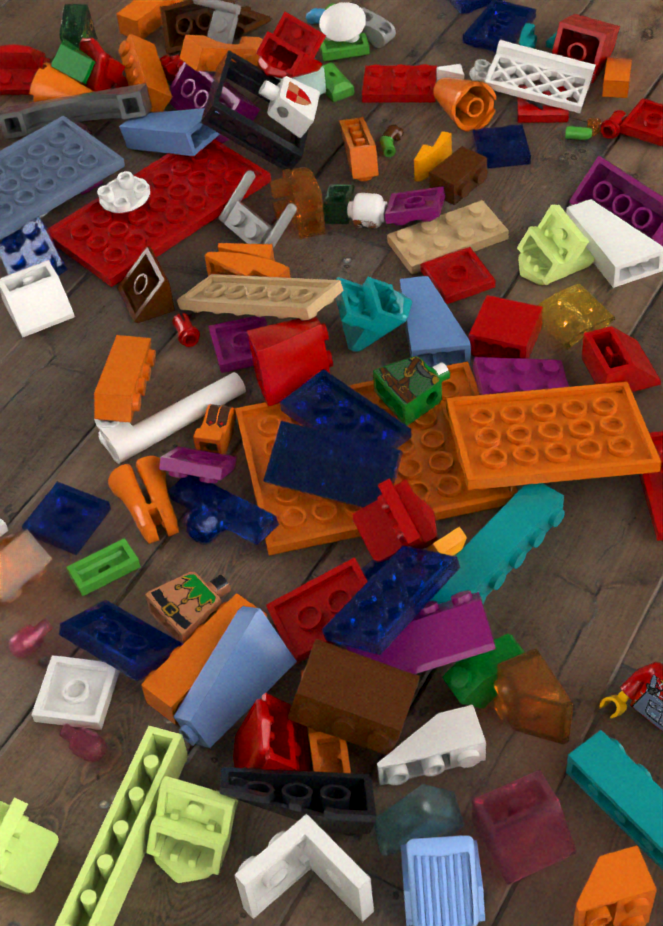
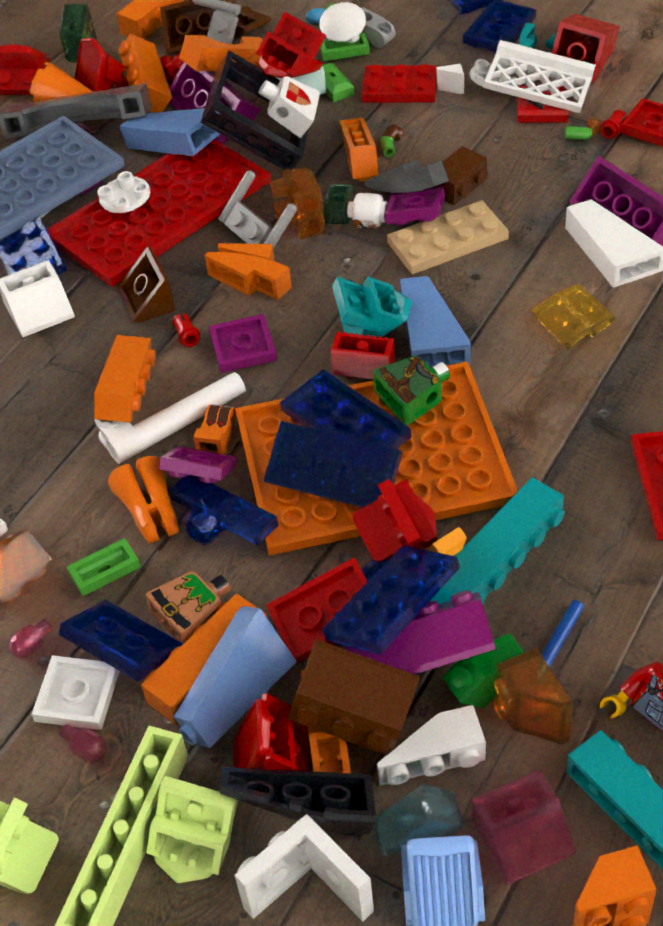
(67, 517): clear blue plate -> none
(73, 62): green slope -> none
(261, 296): tan plate -> none
(288, 356): red slope -> none
(360, 354): none -> red brick
(409, 178): none -> dark grey slope
(432, 156): light orange slope -> none
(458, 275): red plate -> none
(466, 102): orange cone -> none
(502, 146): clear blue plate -> none
(505, 329): red brick -> none
(517, 374): magenta plate -> none
(550, 435): orange plate -> none
(553, 249): yellowish green piece -> none
(562, 632): none -> blue bar
(617, 77): orange slope -> none
(617, 358): red slope -> none

